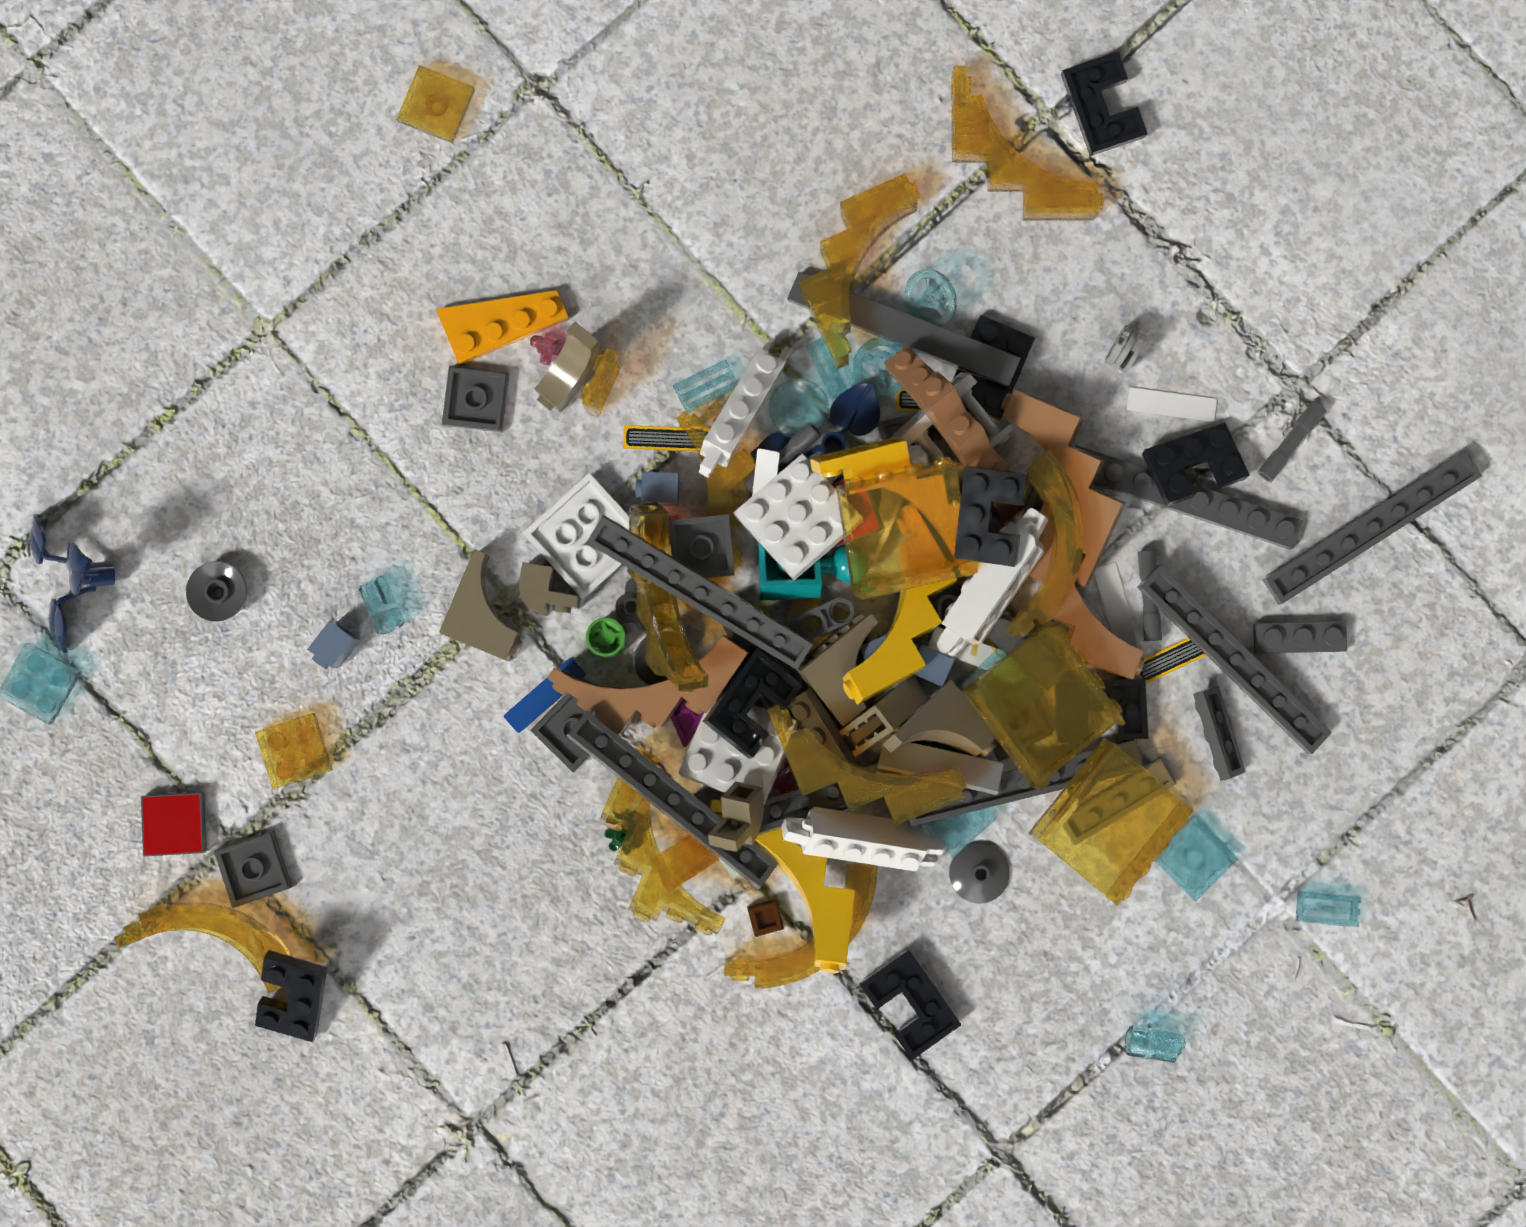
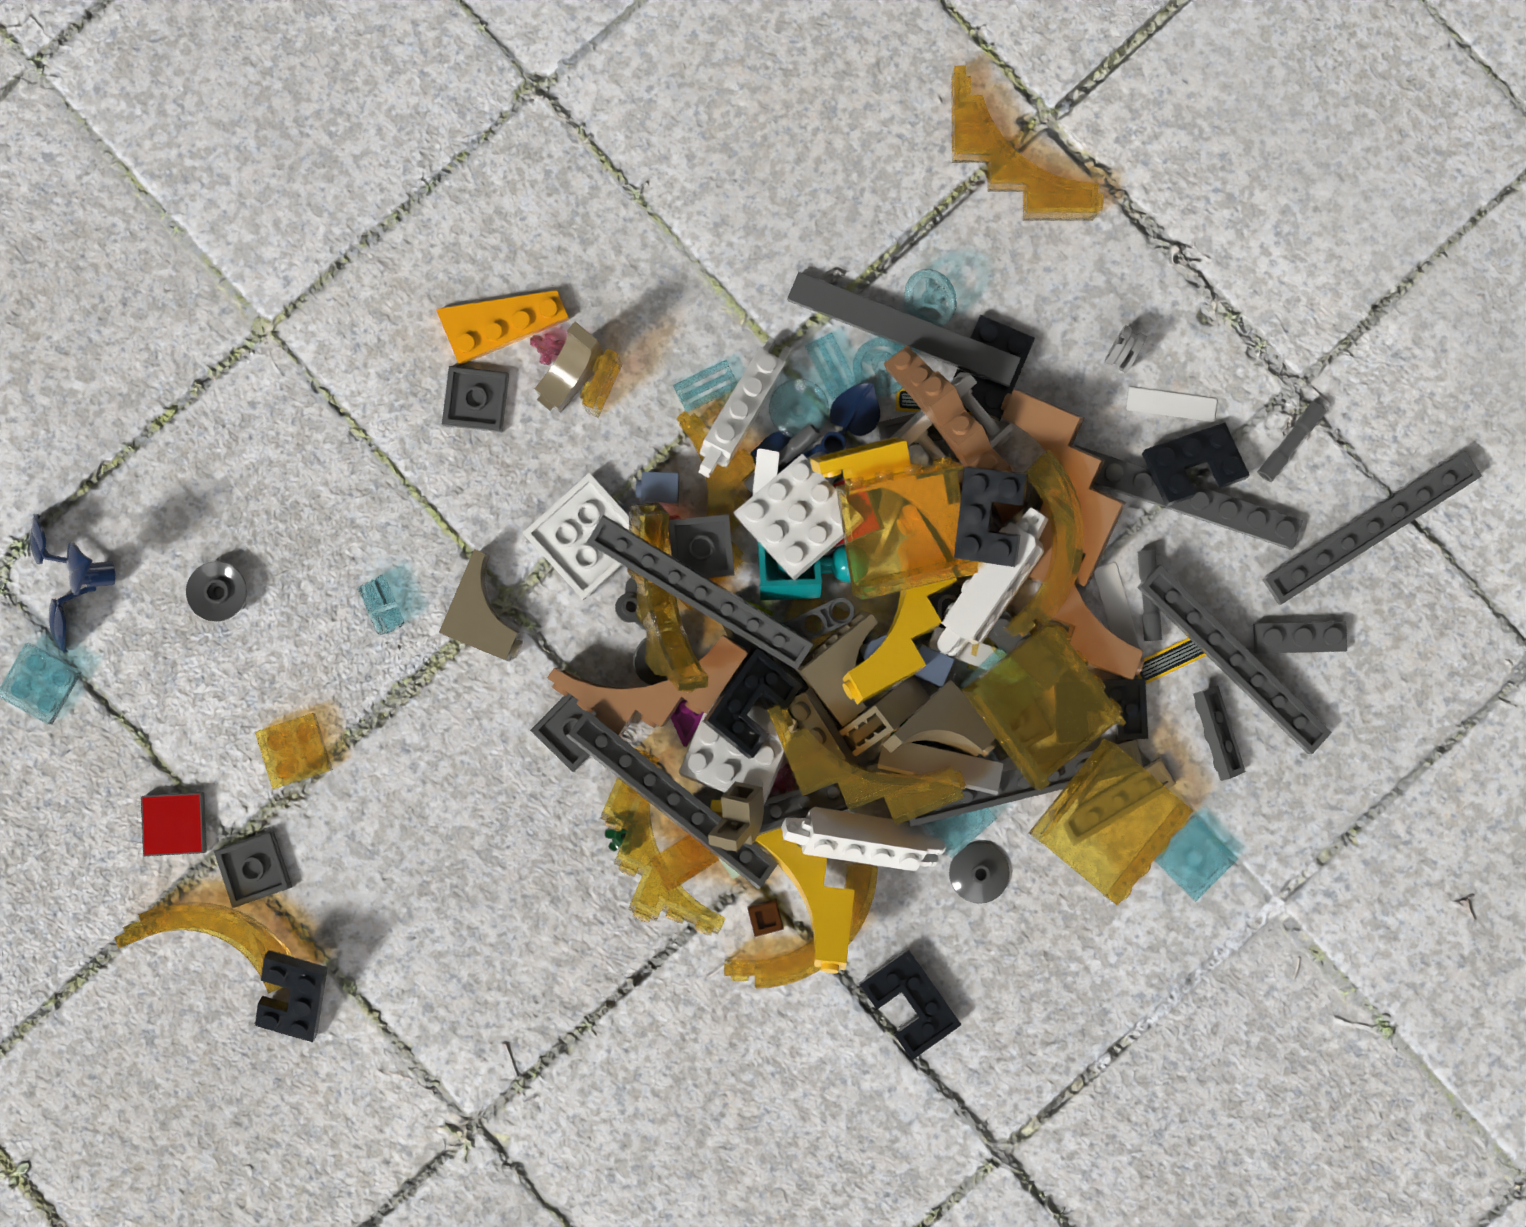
(332, 645): sand blue brick -> none
(435, 104): clear yellow plate -> none
(536, 590): dark tan brick -> none
(539, 699): blue sticker -> none
(606, 637): bright green wheel -> none
(657, 438): sticker -> none
(866, 219): clear yellow arch -> none
(1084, 90): black plate -> none
(1153, 1044): clear light blue arm -> none
(1353, 910): clear light blue tile -> none

